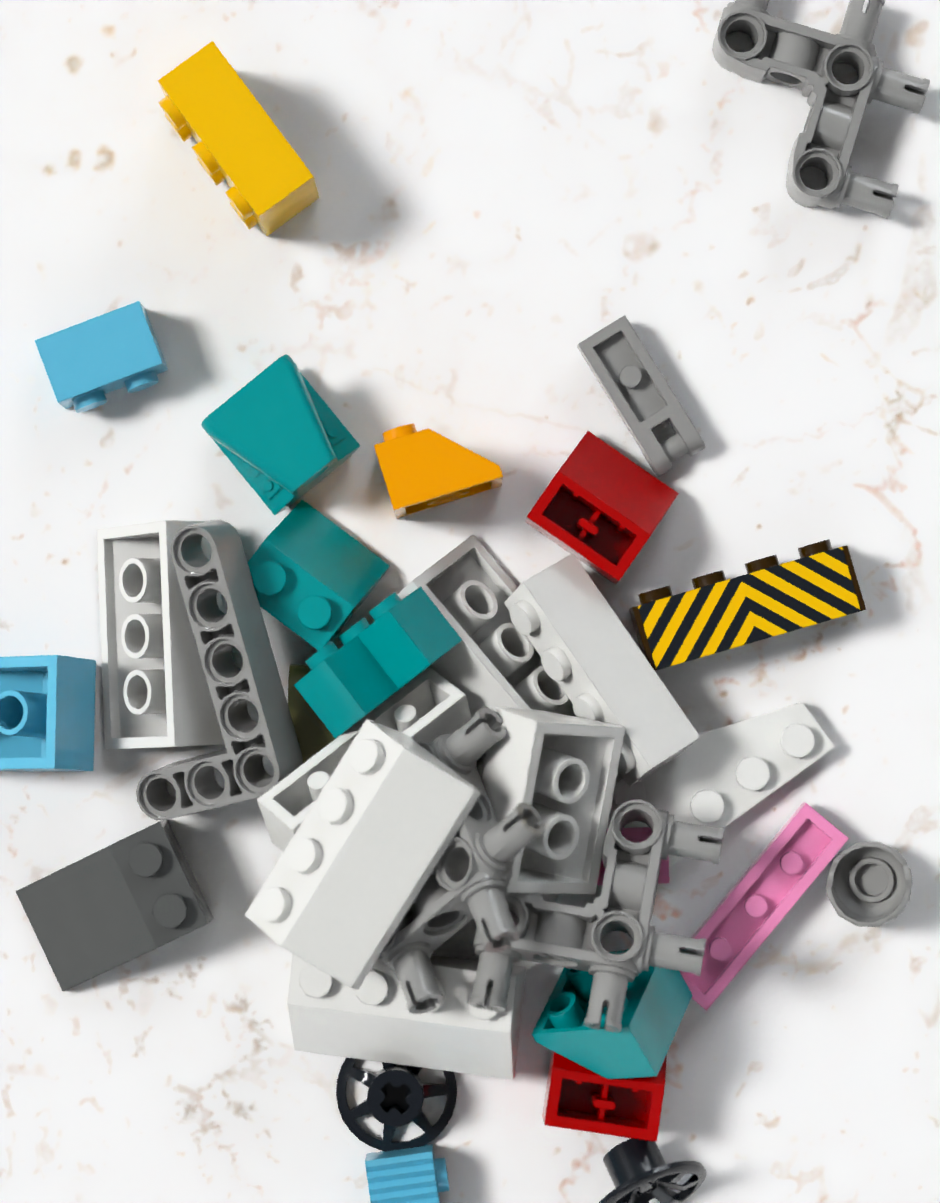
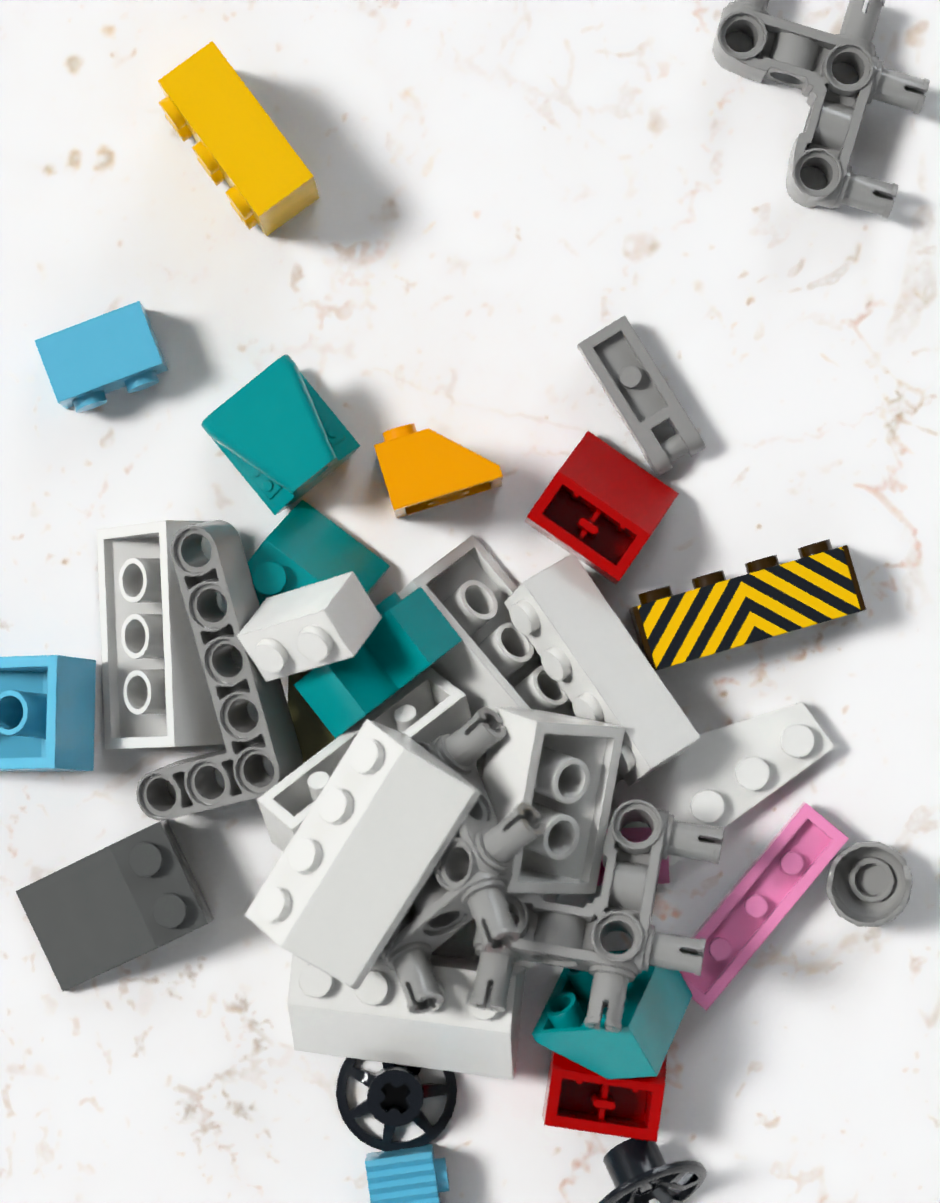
(309, 626): none -> white brick

